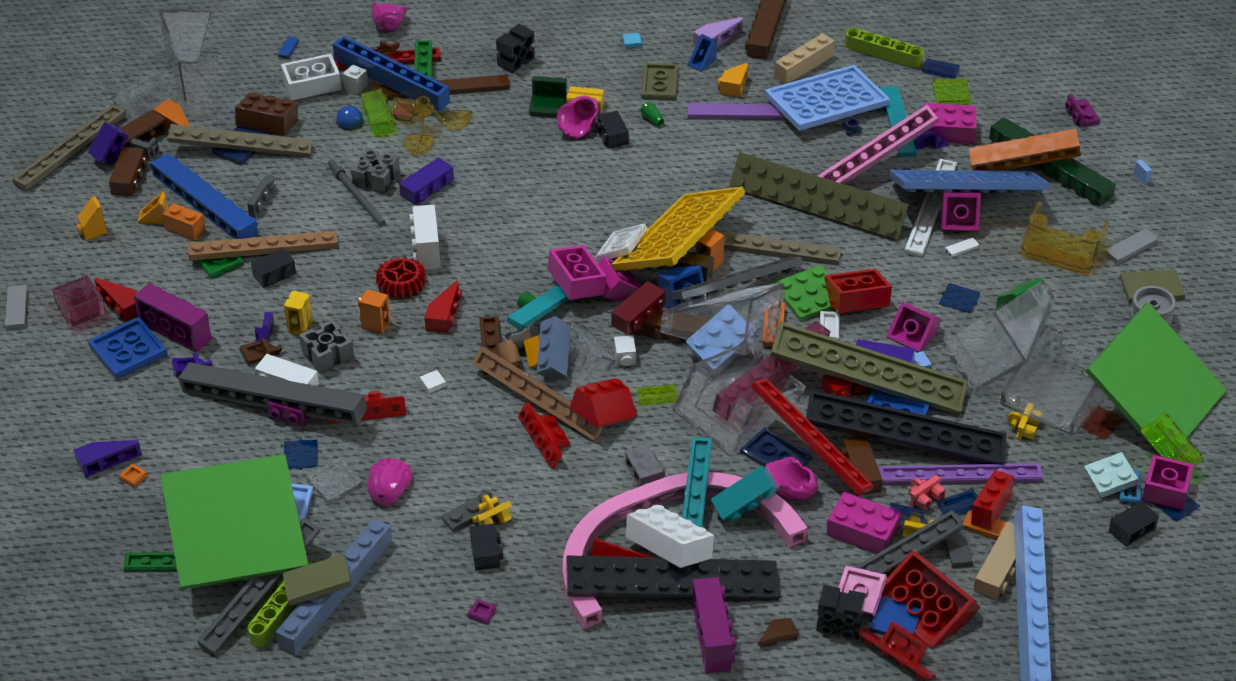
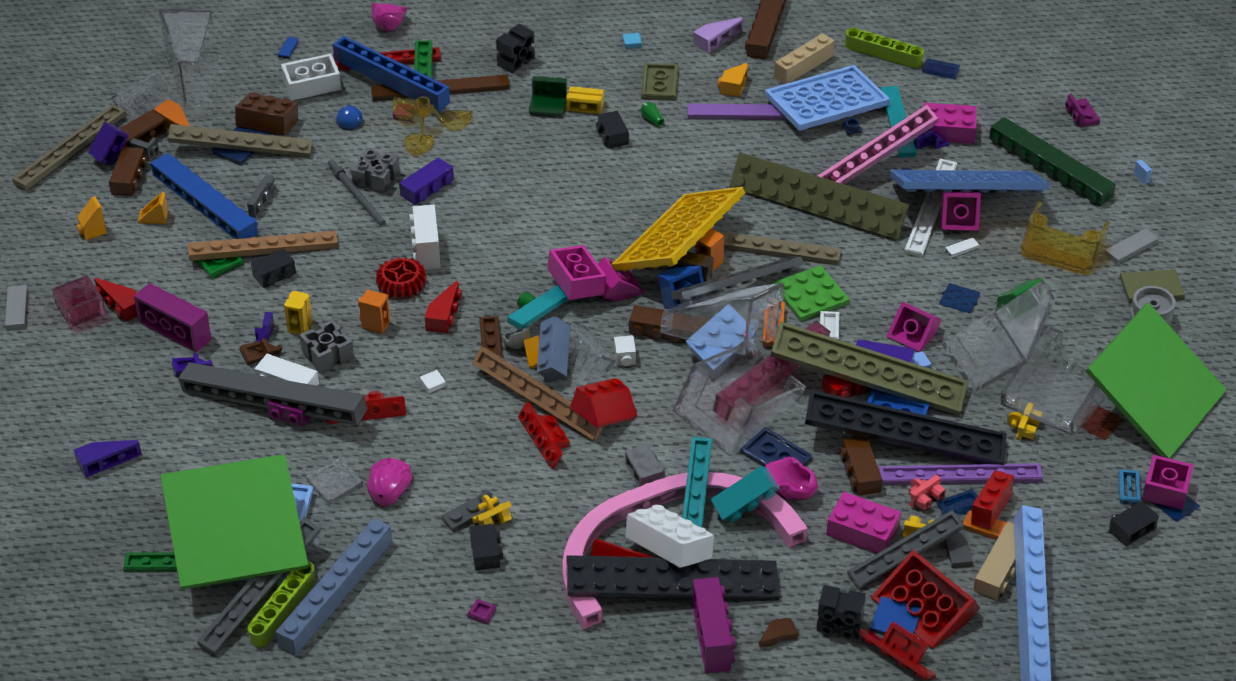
(127, 347): blue plate -> none
(133, 475): orange tile -> none
(183, 221): orange brick -> none
(301, 453): clear blue piece -> none
(317, 579): olive tile -> none
(355, 79): white brick -> none
(377, 112): clear neon green brick -> none
(387, 49): reddish brown slope -> none
(509, 352): medium nougat brick -> none
(577, 116): dark pink piece -> none
(621, 242): white tile -> none
(638, 308): dark red brick -> none
(657, 394): clear neon green tile -> none
(704, 53): blue slope -> none
(813, 437): red tile -> none
(858, 290): red slope -> none
(866, 582): bright pink plate -> none
(908, 511): clear blue piece -> none
(951, 91): clear neon green tile -> none
(1026, 151): orange brick -> none
(1111, 475): light aqua plate -> none
(1171, 441): clear neon green brick -> none

